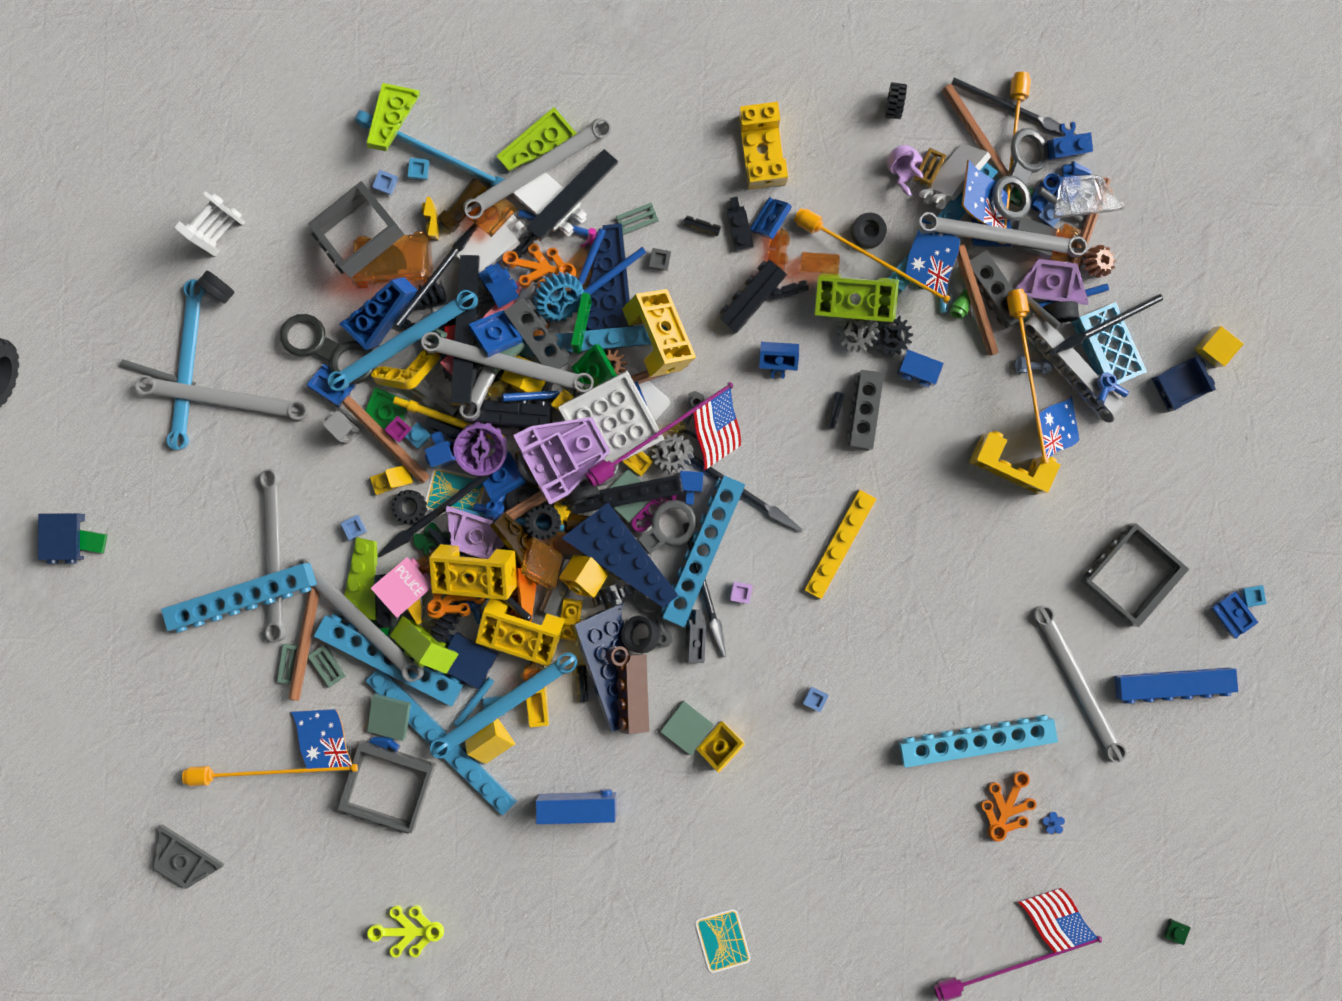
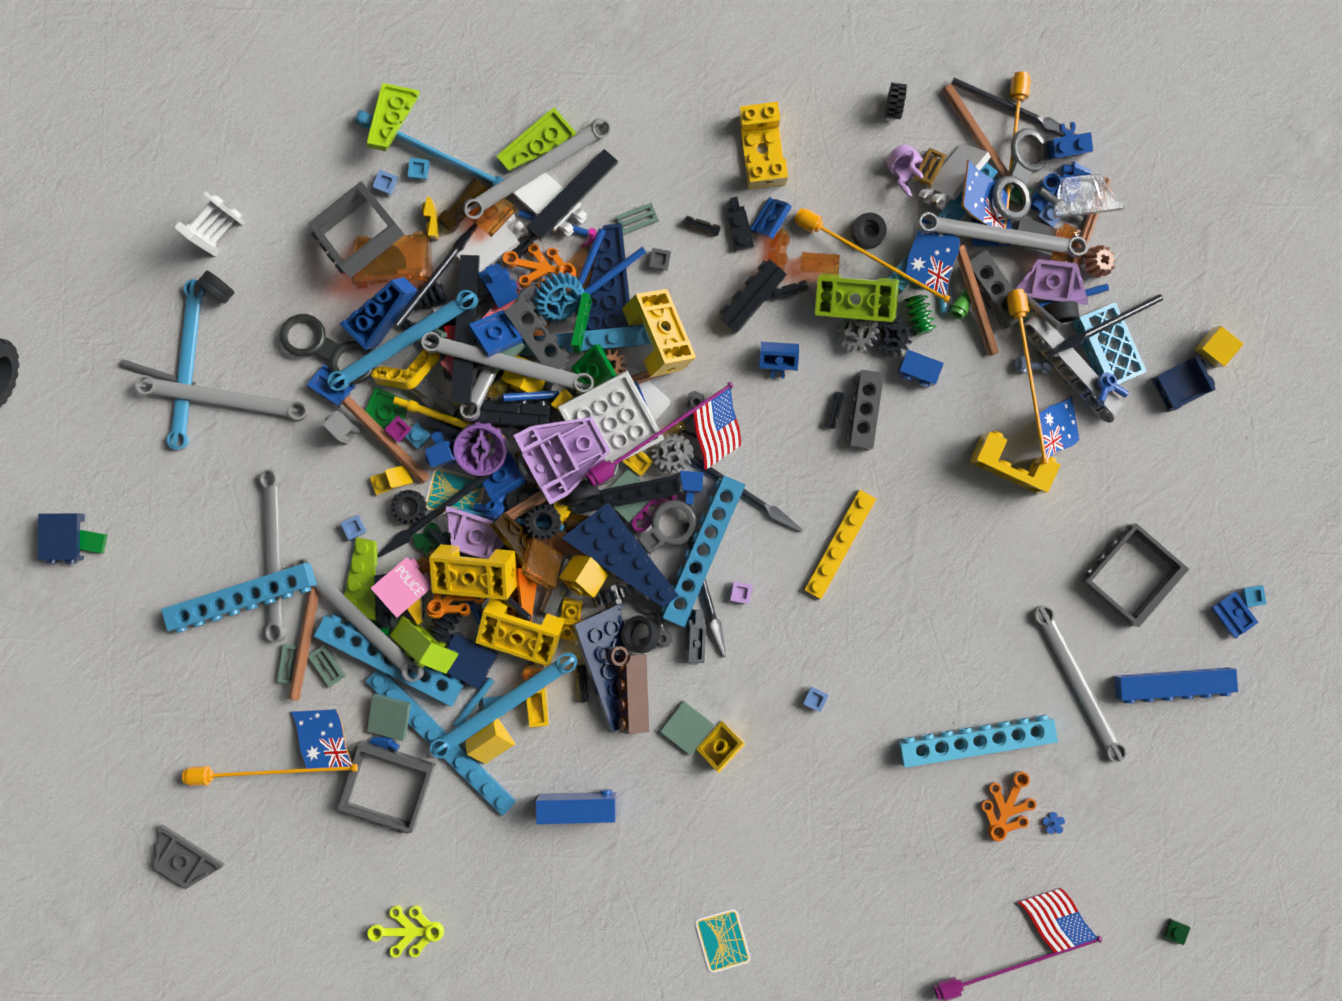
(920, 314): none -> green piece

